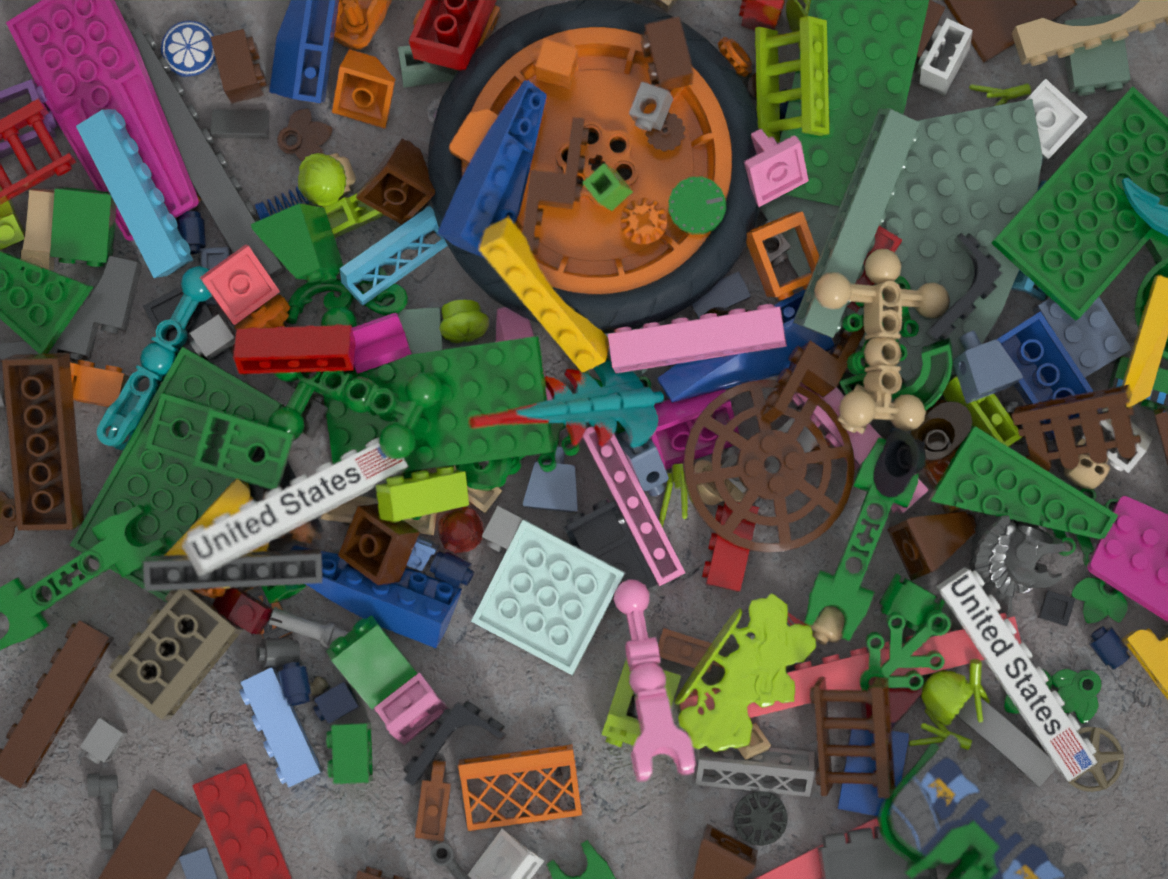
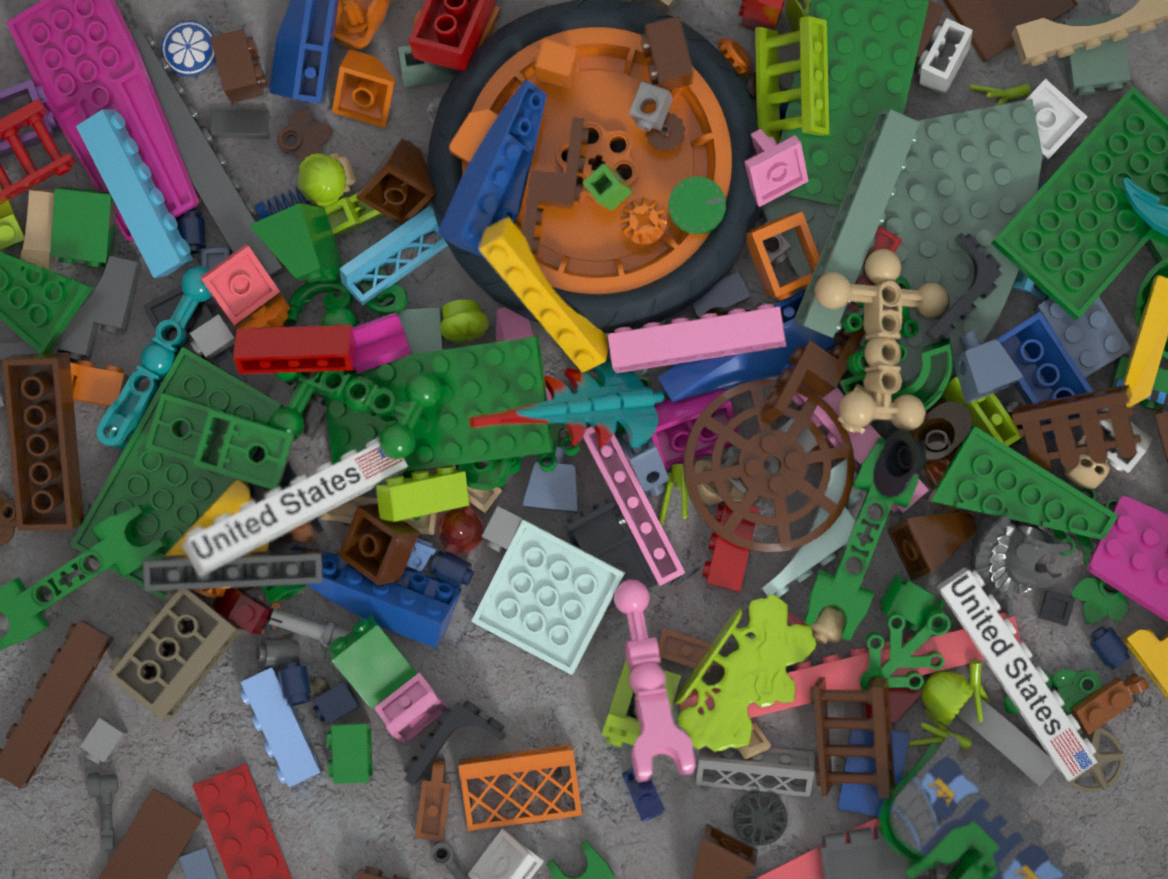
(644, 796): none -> clear blue leg
(824, 546): none -> light aqua arch
(1107, 702): none -> dark orange plate

